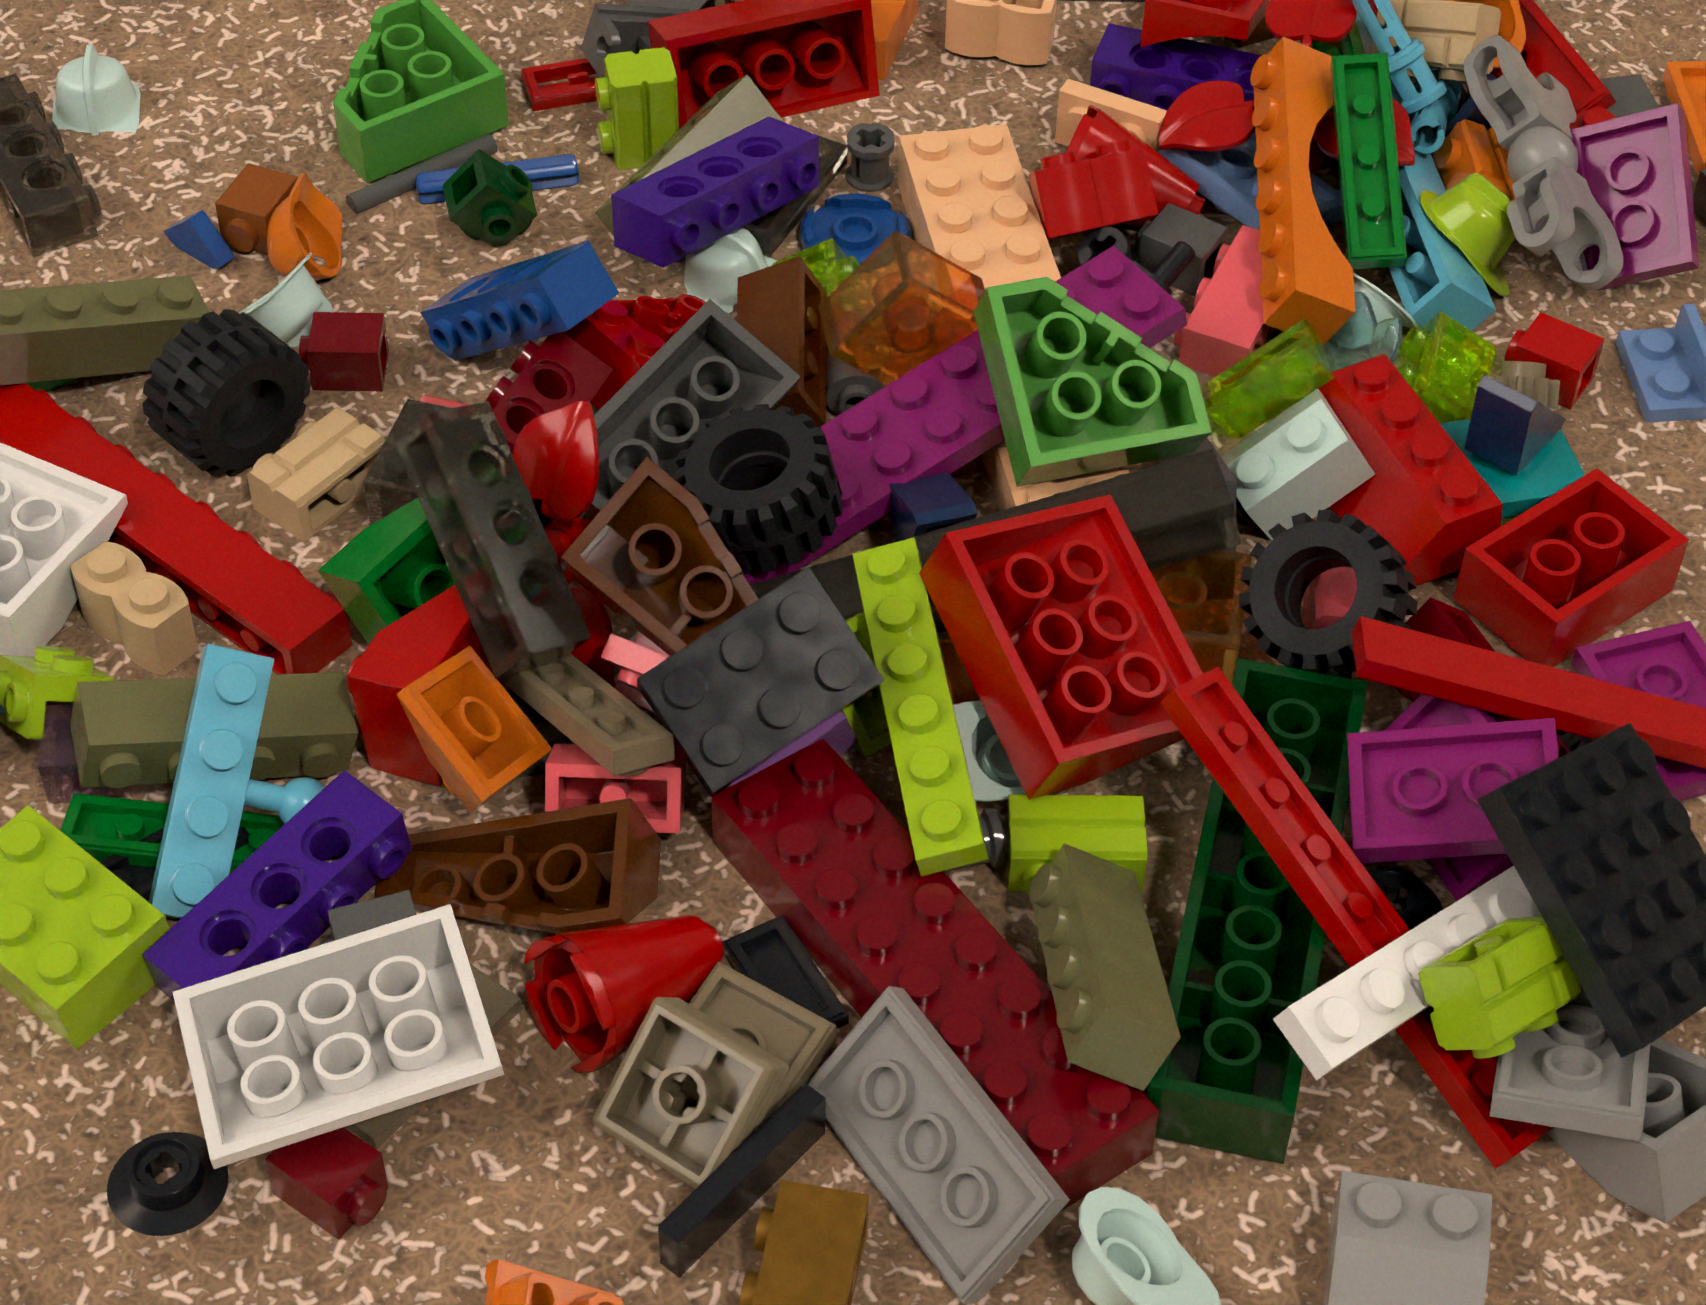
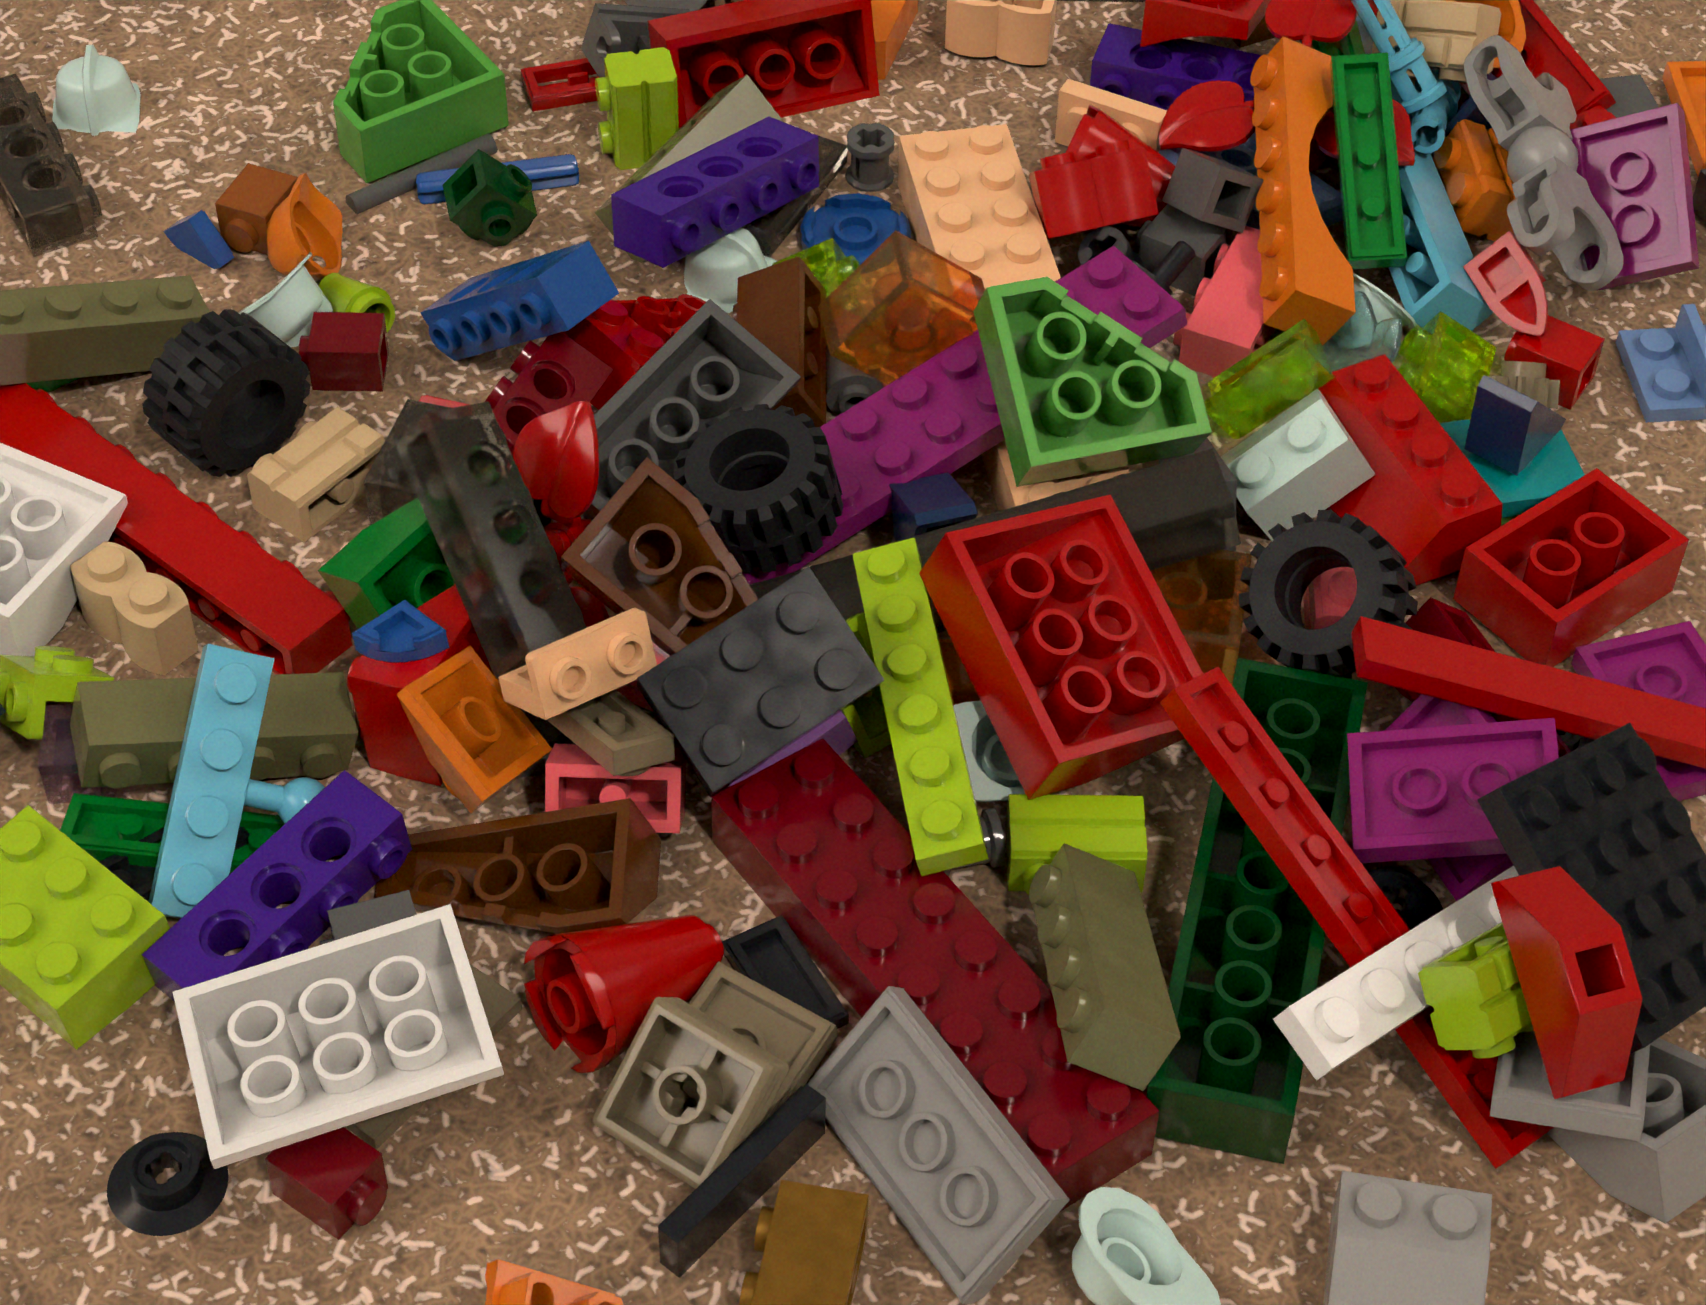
(357, 297): none -> lime cone
(400, 635): none -> blue tile
(581, 666): none -> light nougat bracket
(1212, 190): none -> dark grey brick
(1475, 221): lime piece -> none
(1511, 285): none -> plate
(1572, 978): none -> red slope

